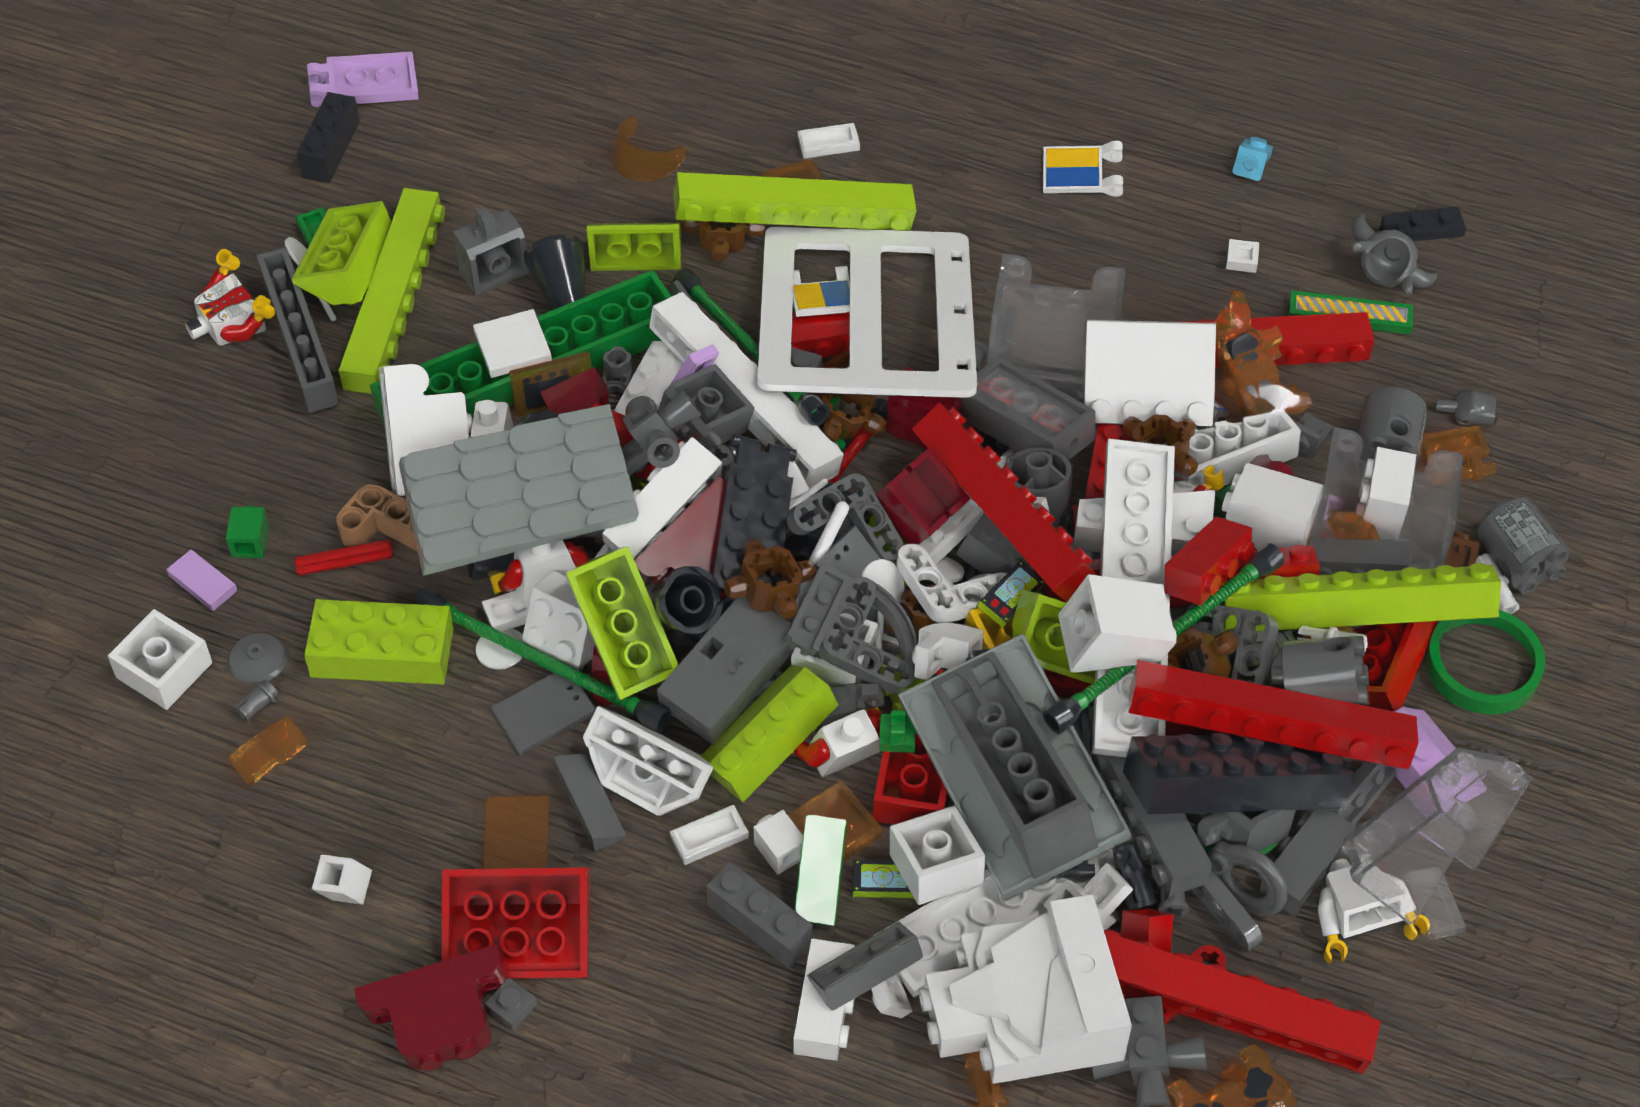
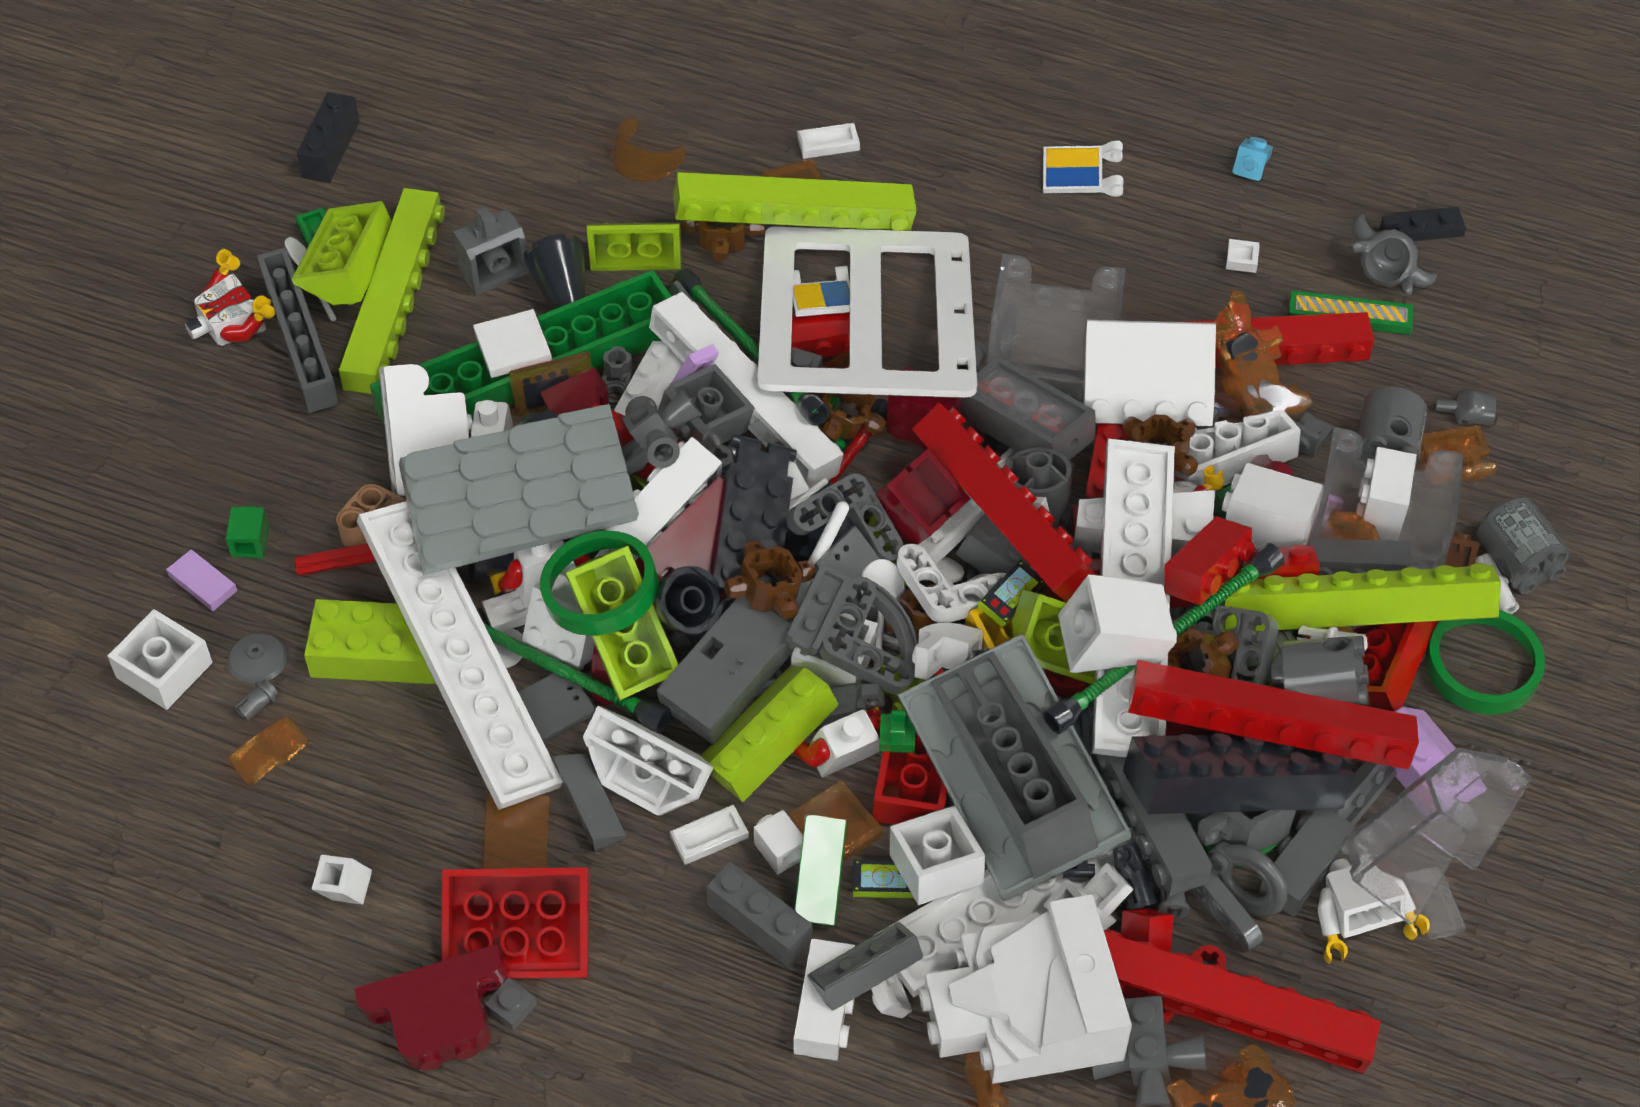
(365, 77): lavender tile -> none
(462, 663): none -> white plate
(611, 620): none -> green piece

